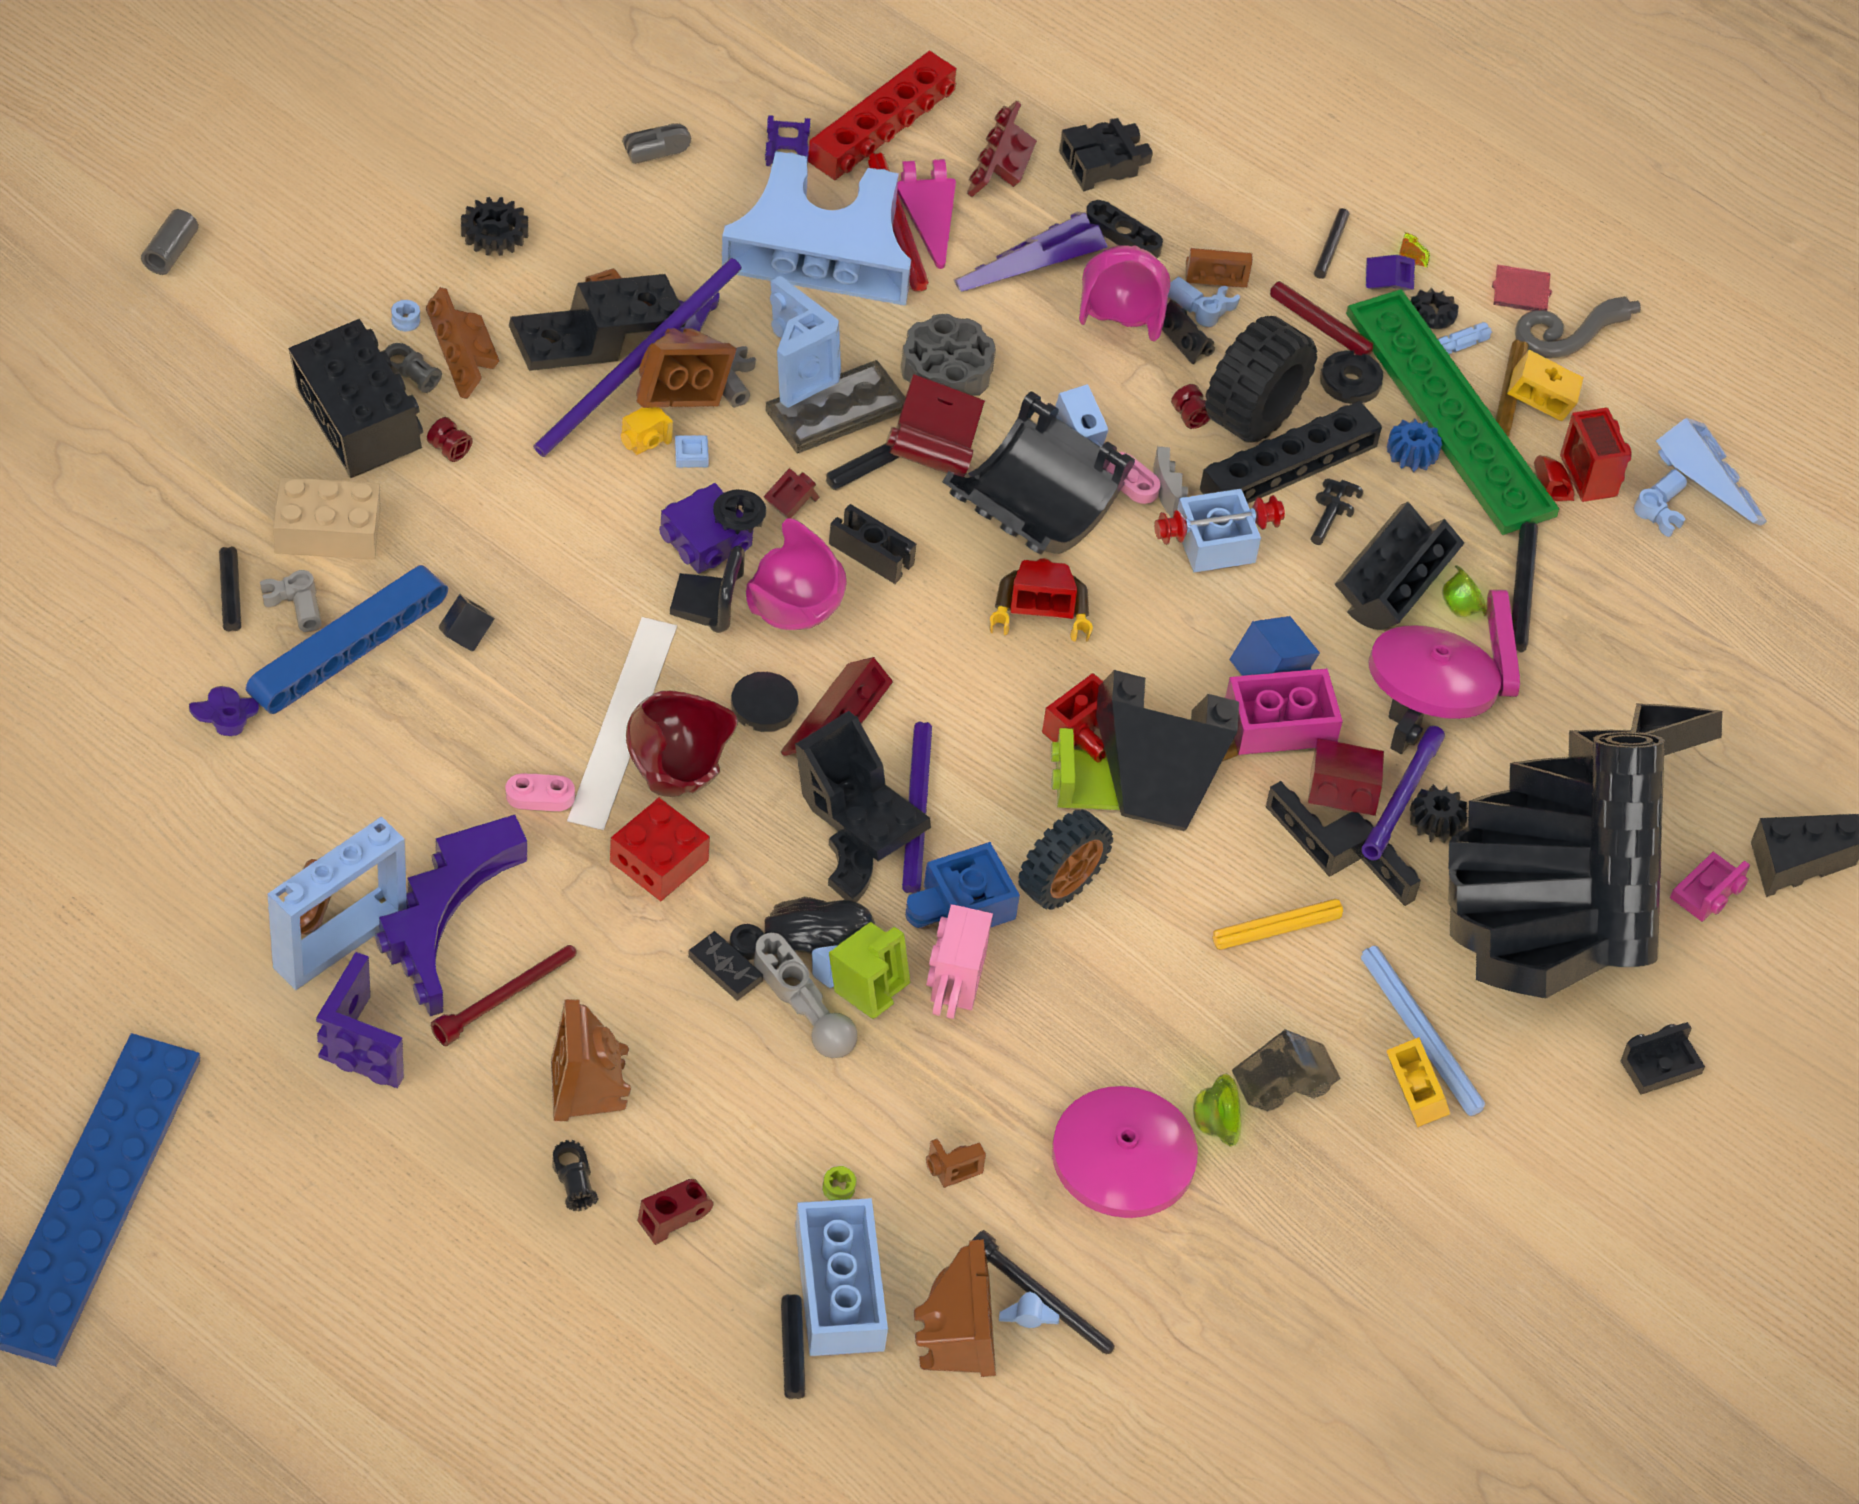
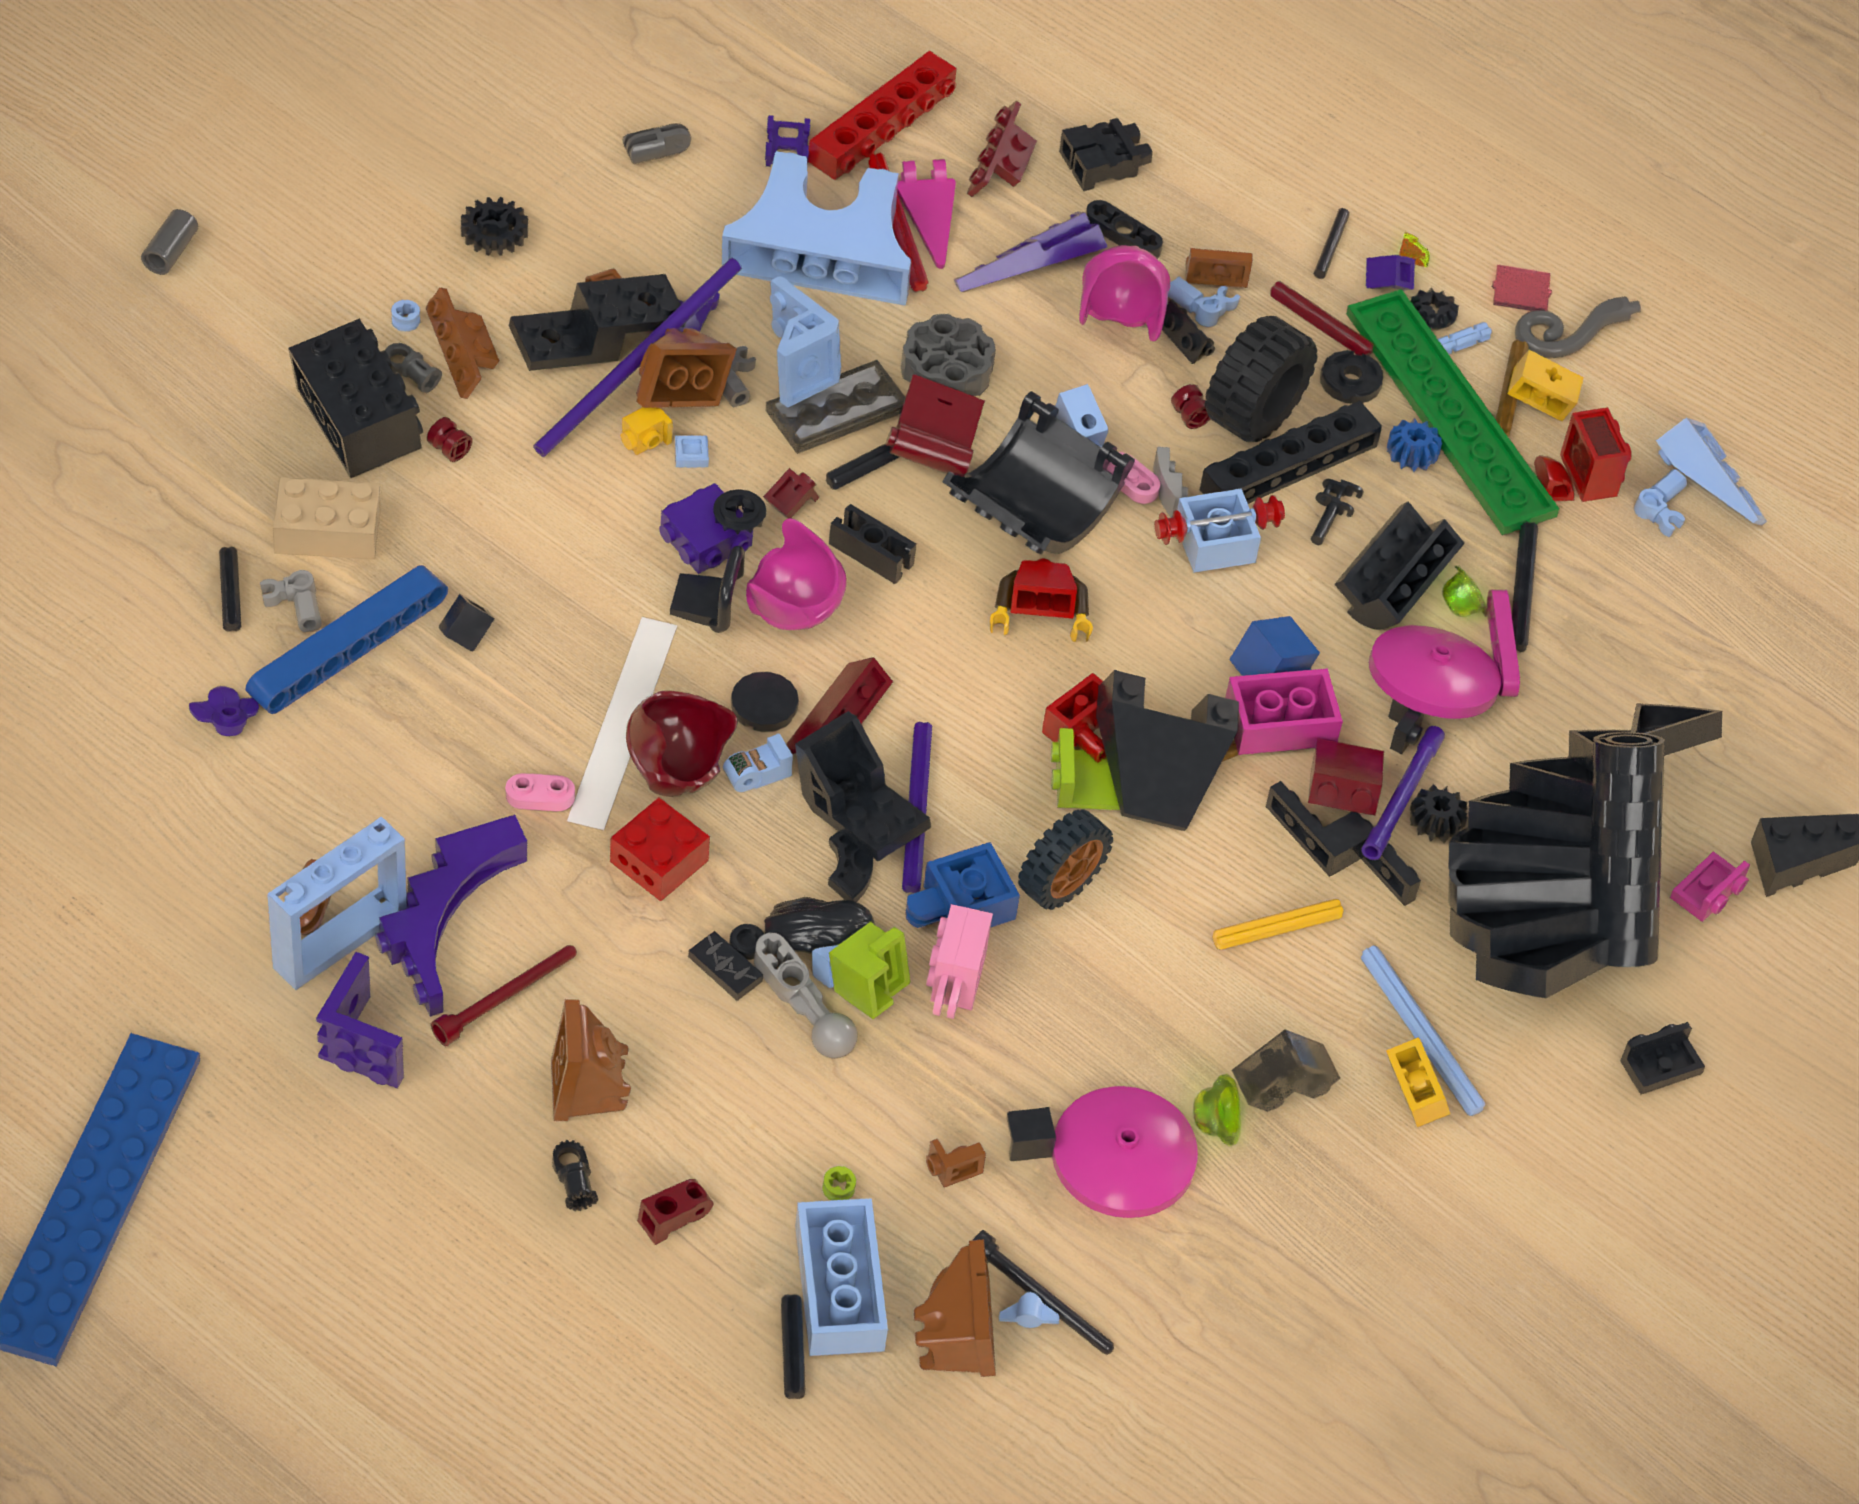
(760, 765): none -> light blue leg
(1031, 1134): none -> black panel

